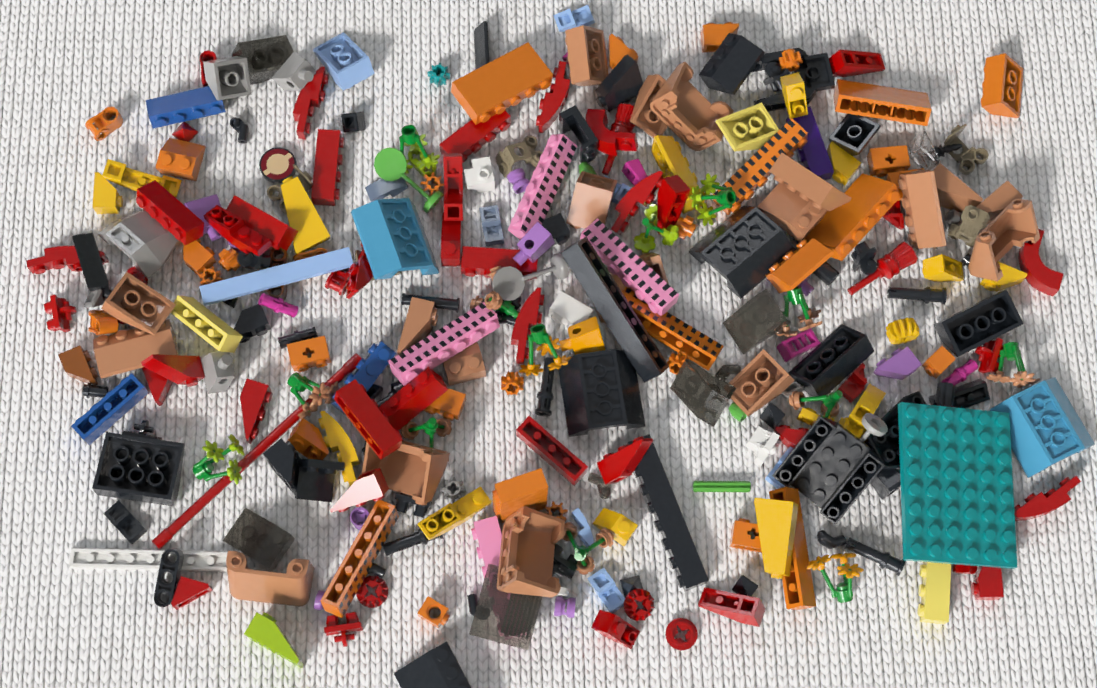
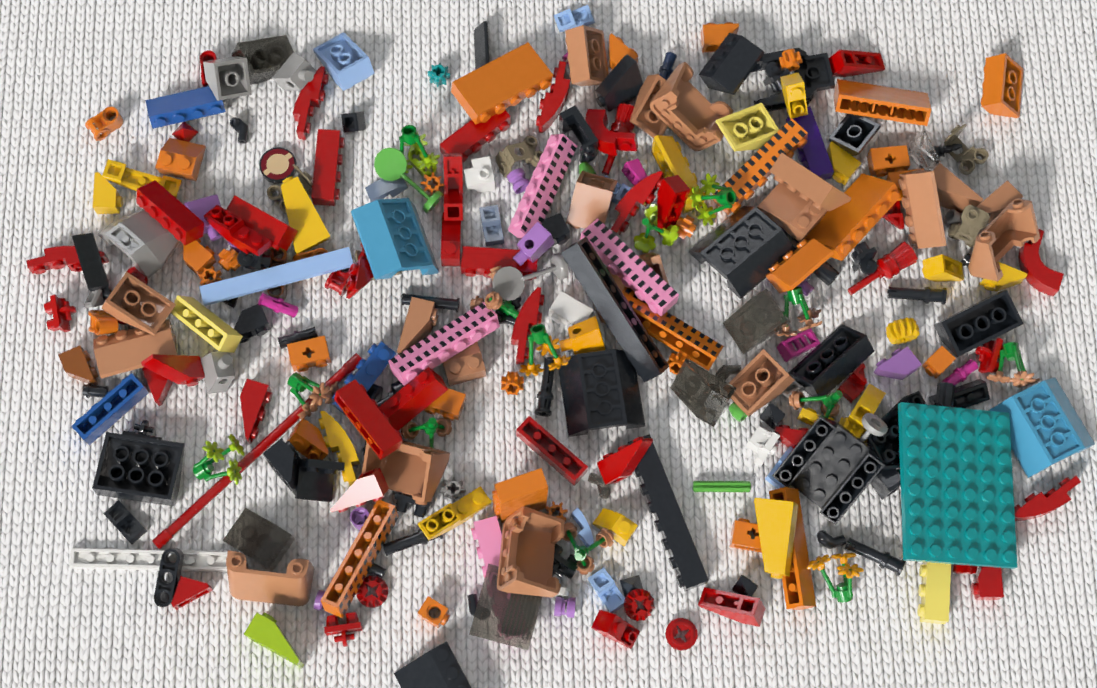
(667, 67): none -> dark blue pin

